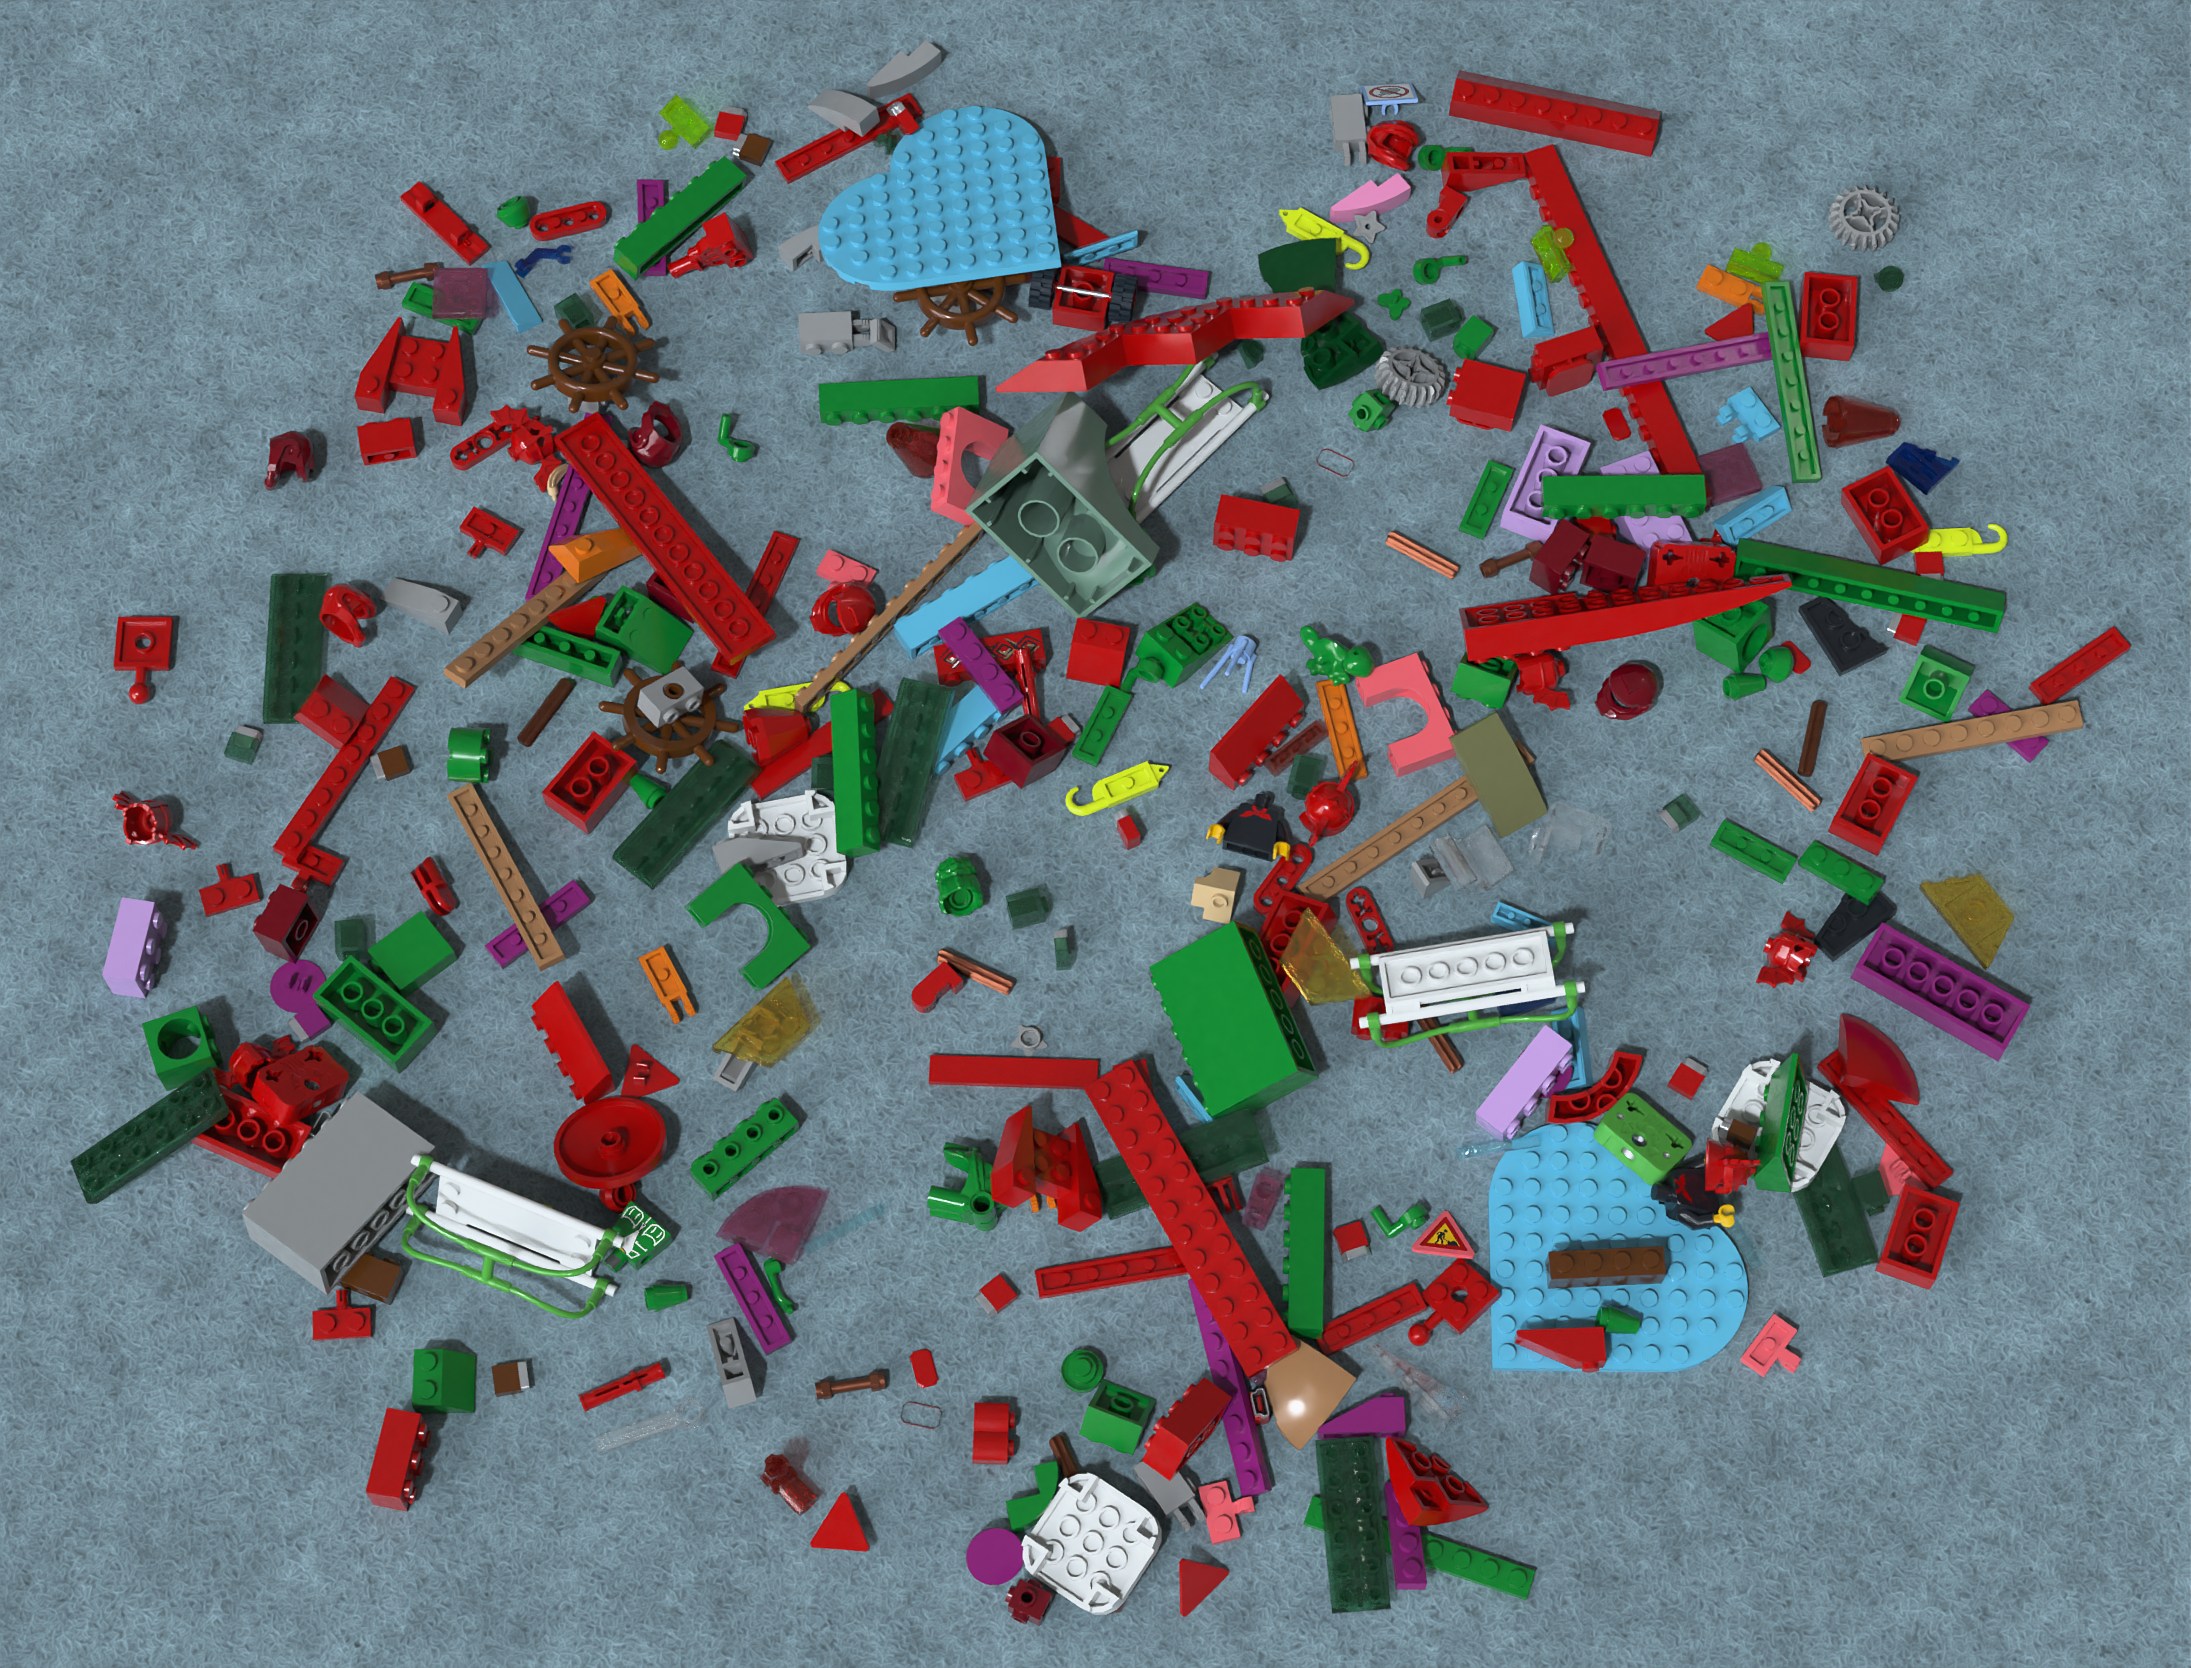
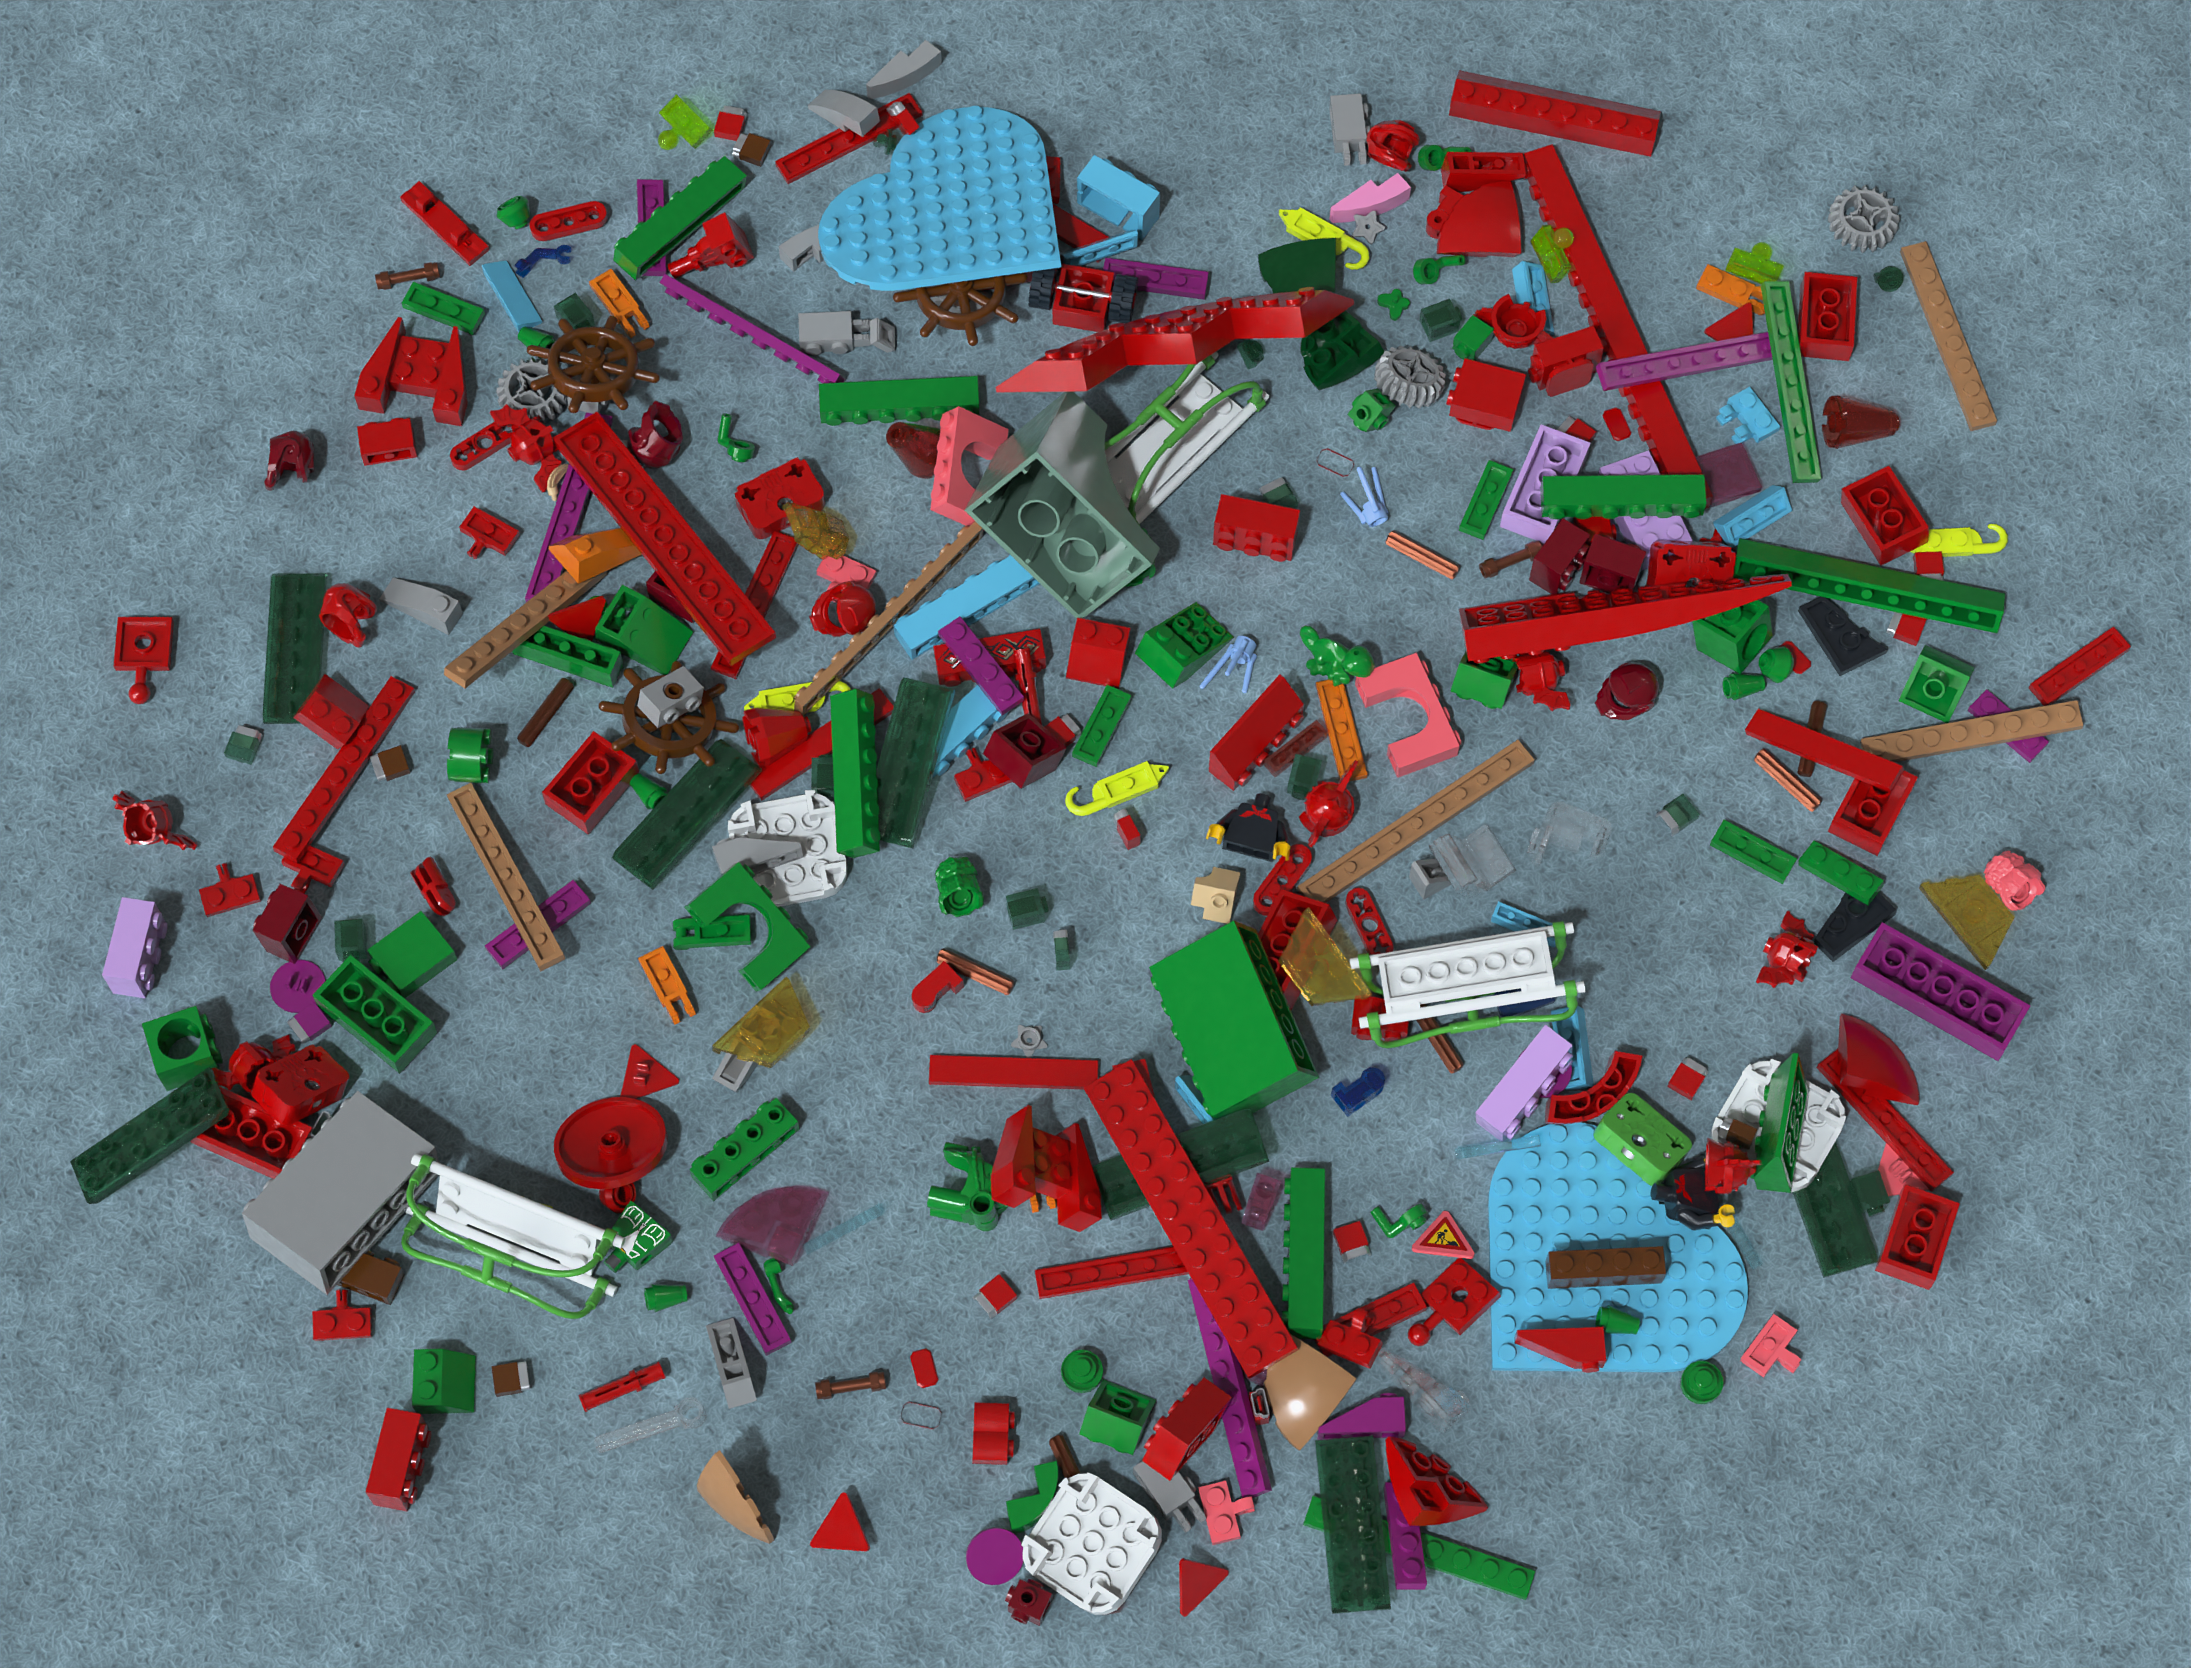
(460, 293): clear pink tile -> none
(525, 398): none -> light grey gear
(533, 337): none -> green cone
(572, 1045): red slope -> none
(720, 932): none -> green plate
(725, 1494): none -> medium nougat brick
(741, 327): none -> magenta plate
(772, 491): none -> red axle
(784, 1481): clear red piece -> none
(817, 531): none -> clear yellow slope
(1116, 193): none -> medium azure piece
(1147, 669): green plate -> none
(1352, 1341): none -> red plate
(1360, 1091): none -> clear blue leg
(1374, 511): none -> light blue plant
(1389, 95): piece -> none
(1483, 224): none -> red brick
(1498, 775): olive slope -> none
(1515, 323): none -> red helmet
(1577, 429): none -> red piece
(1701, 1382): none -> green plate
(1824, 750): none -> red tile
(1920, 466): clear blue wing -> none
(1948, 336): none -> medium nougat plate
(2013, 880): none -> coral hair

